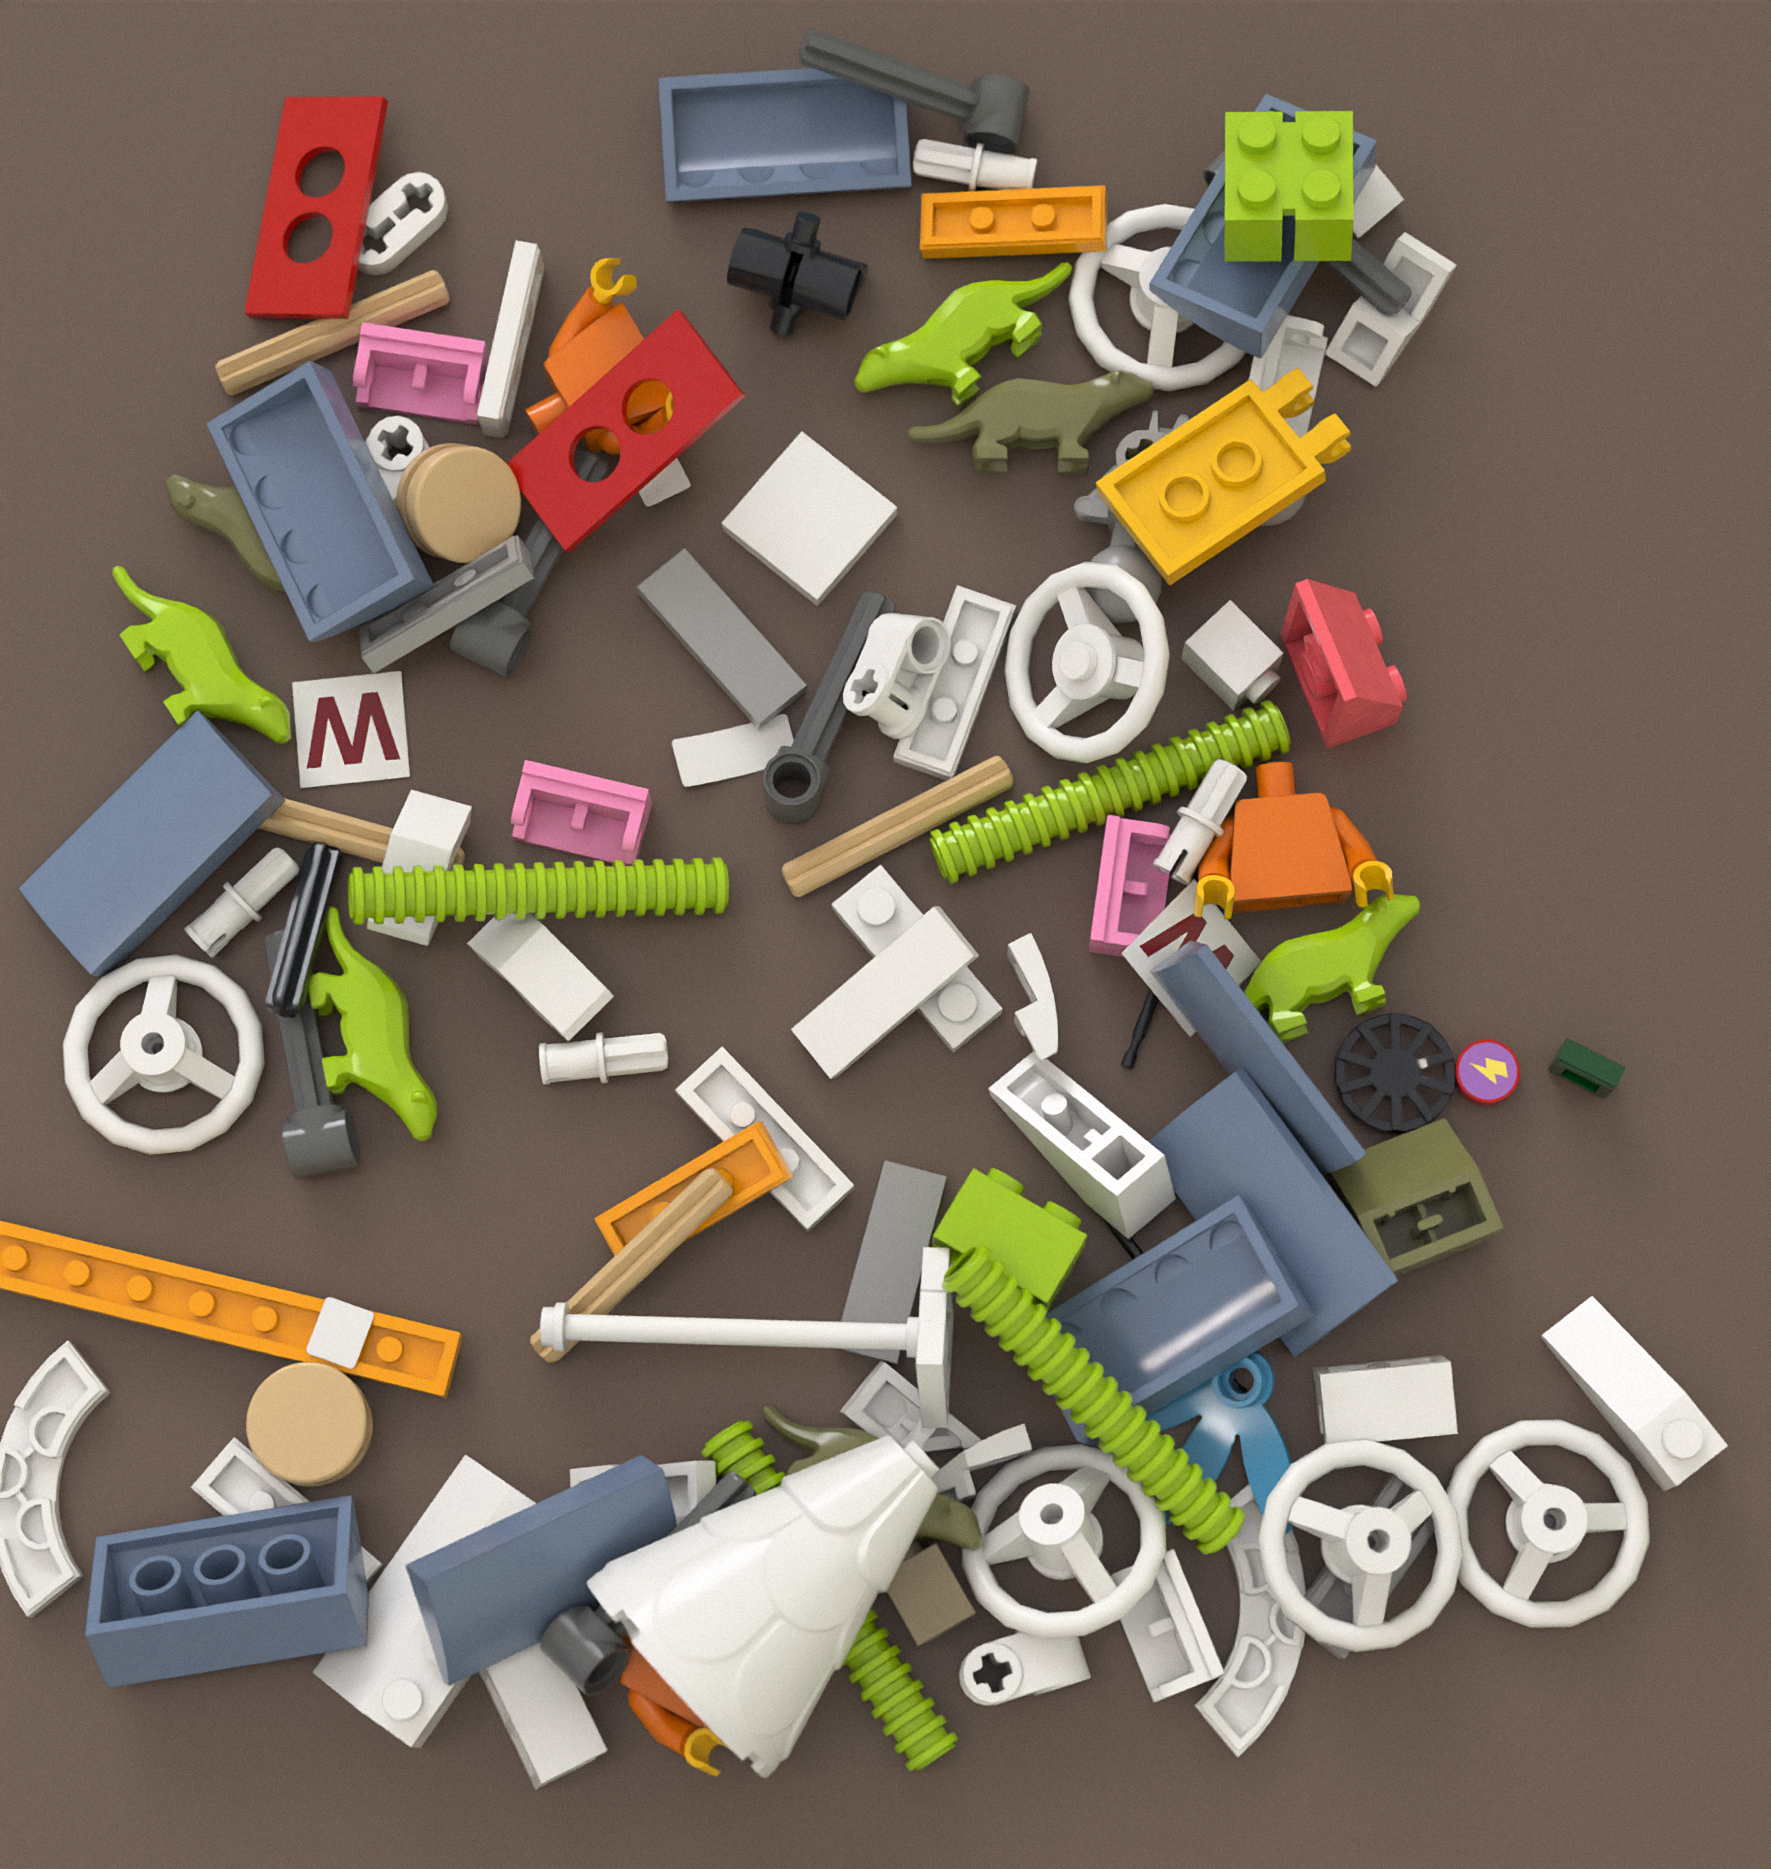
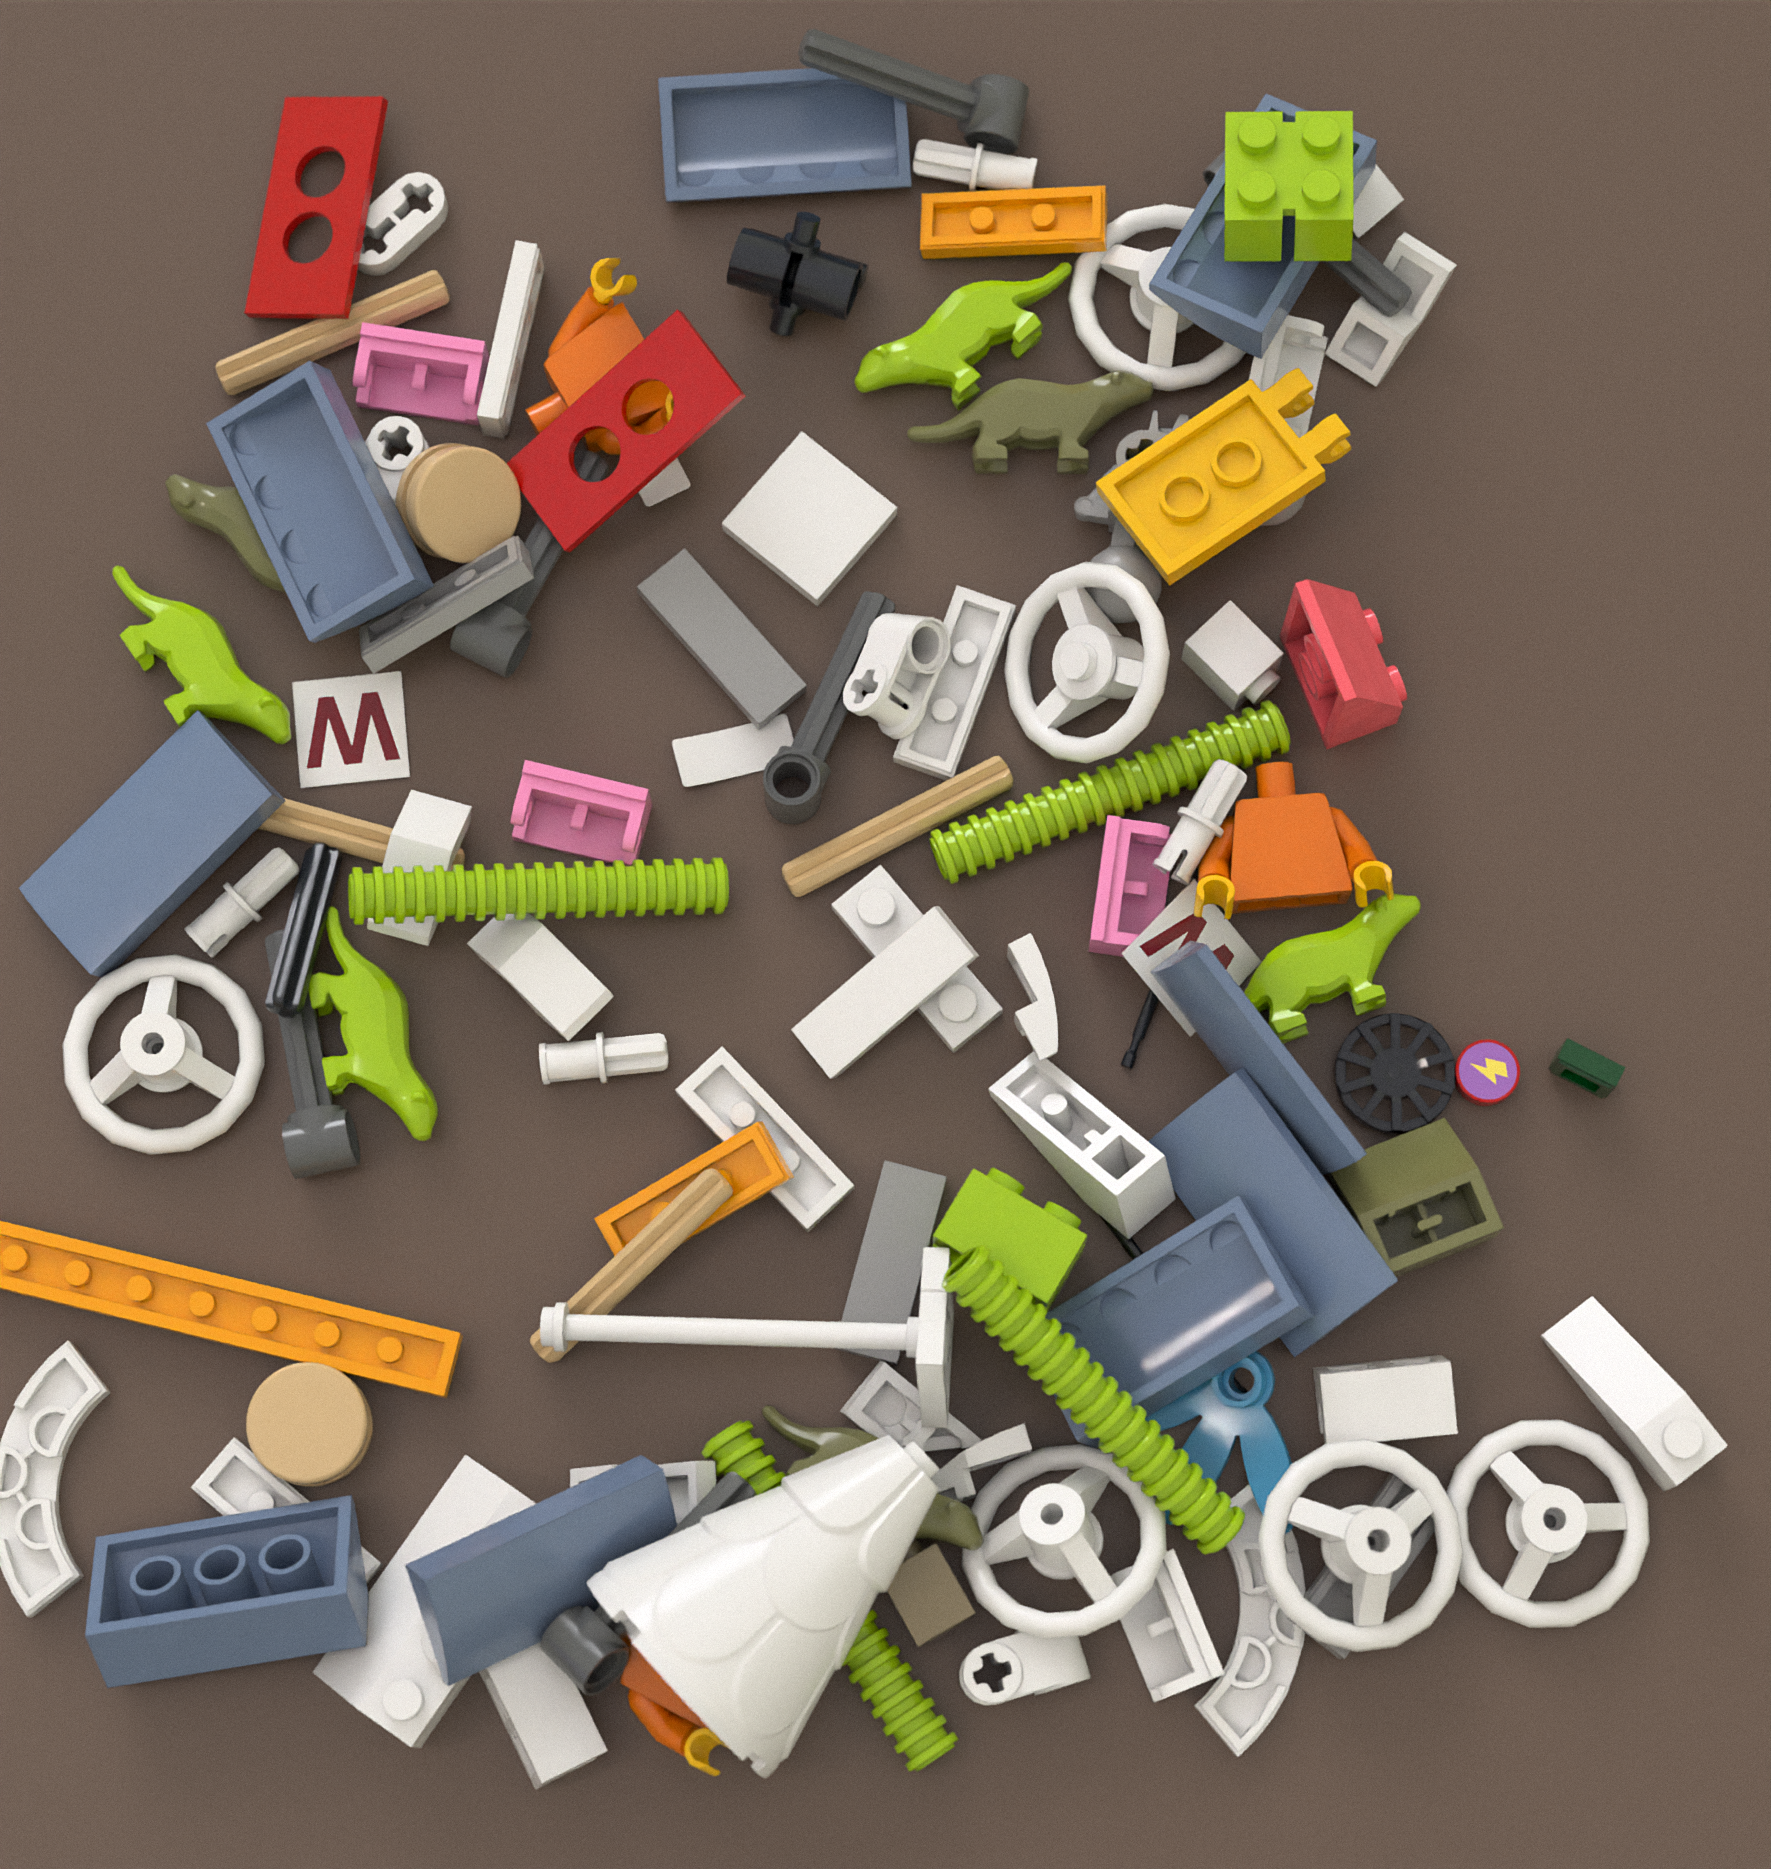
(340, 1332): white sticker -> none

